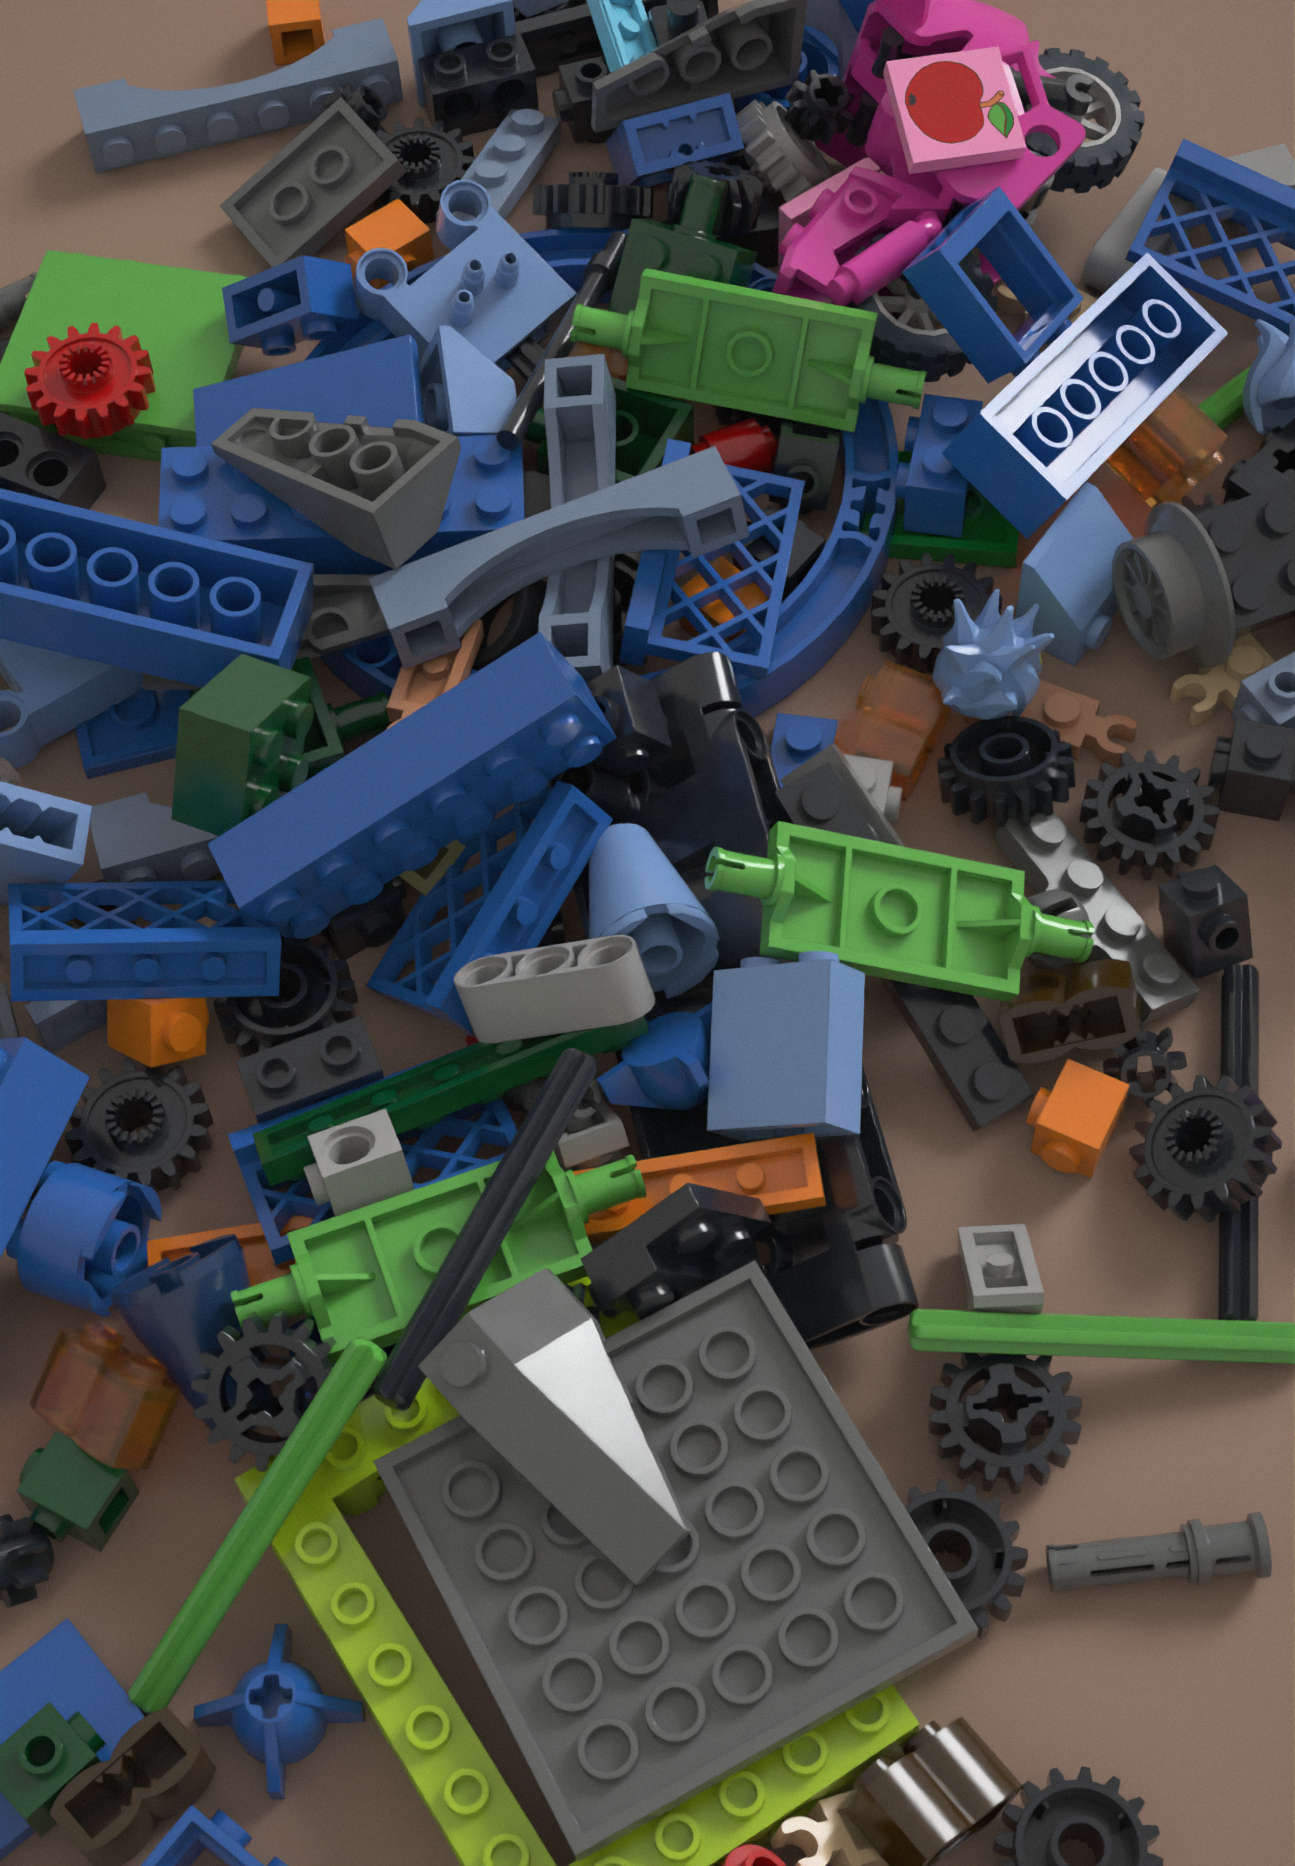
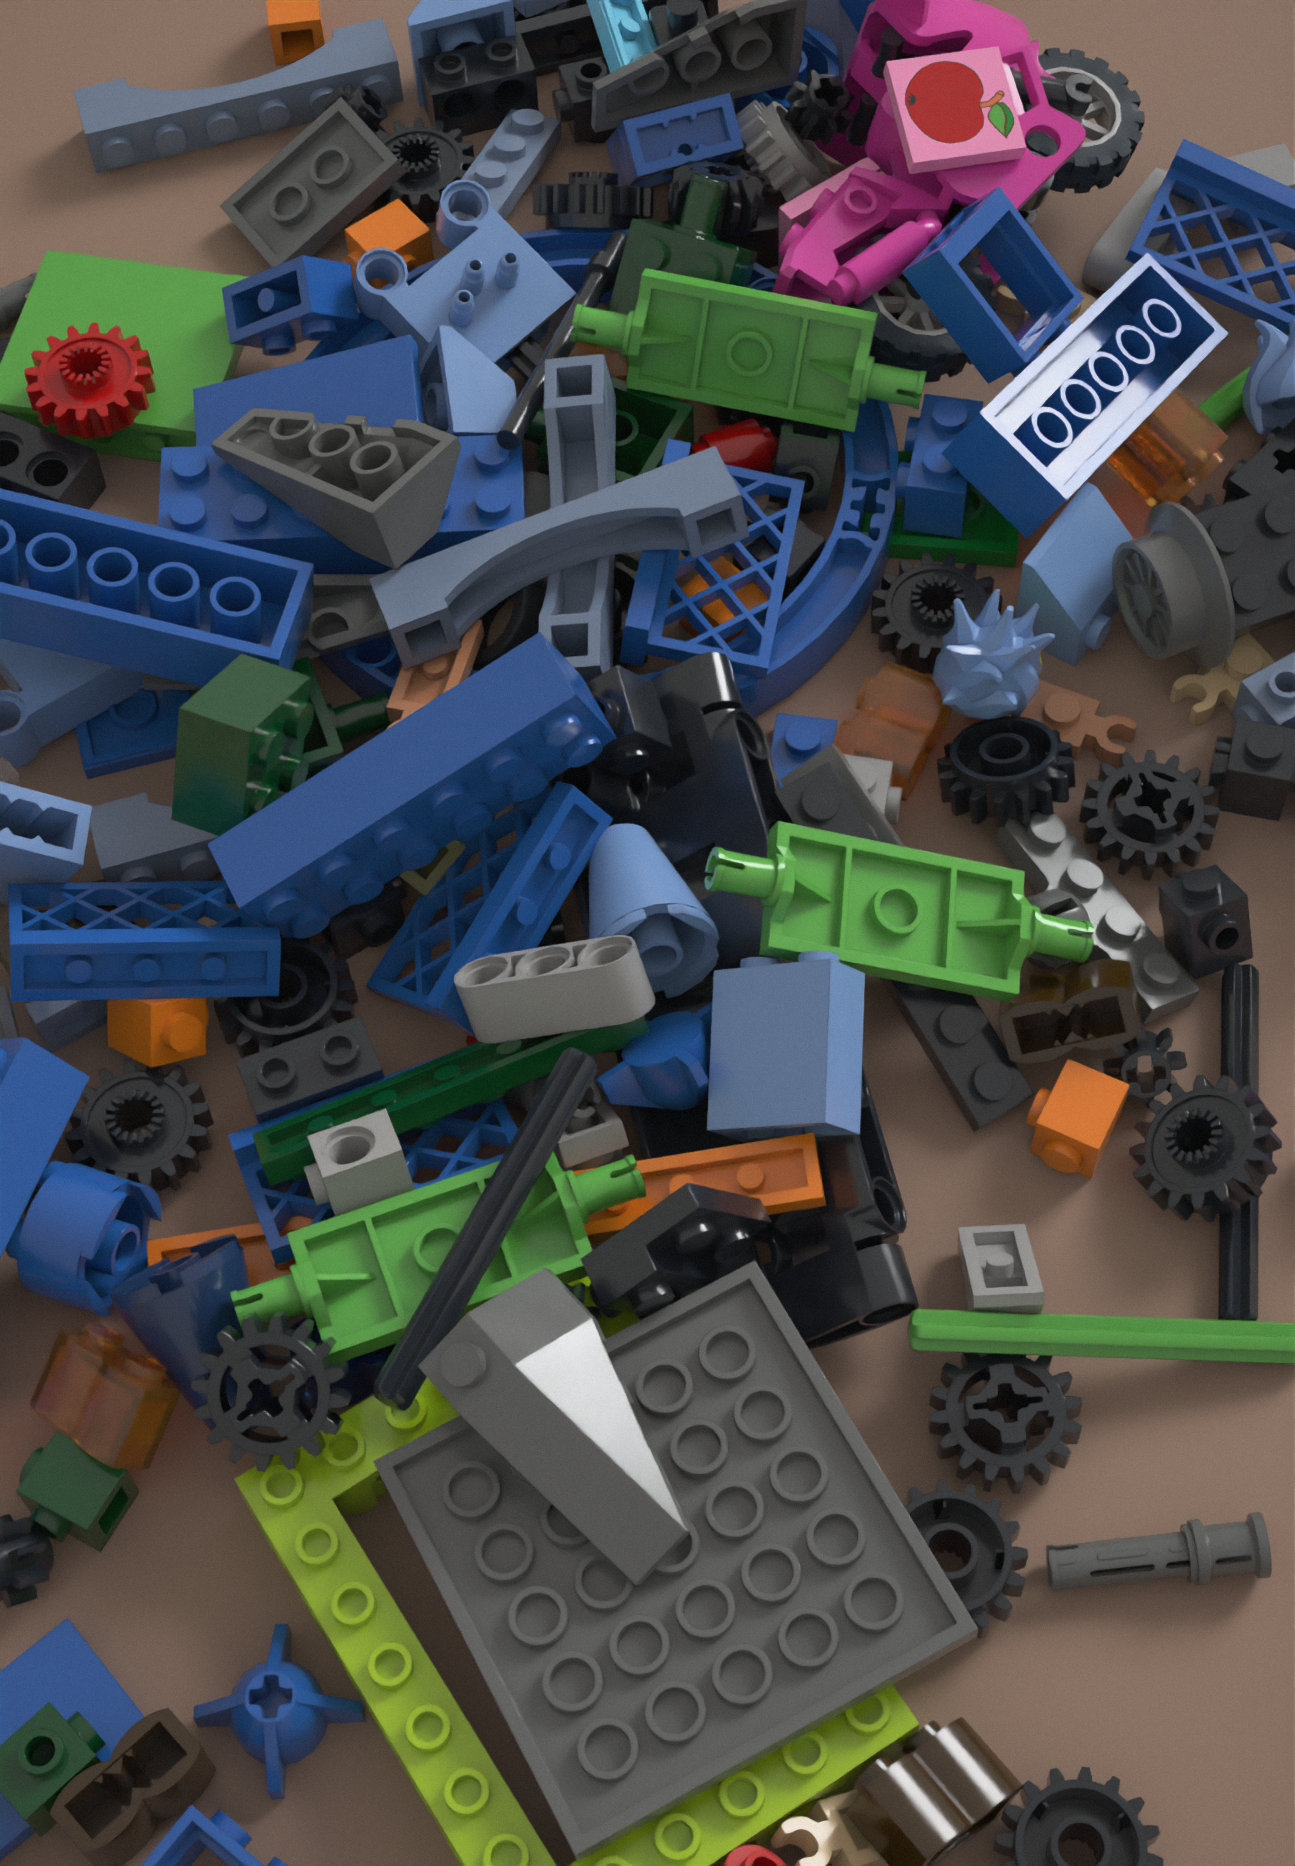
(257, 1525): bright green axle -> none

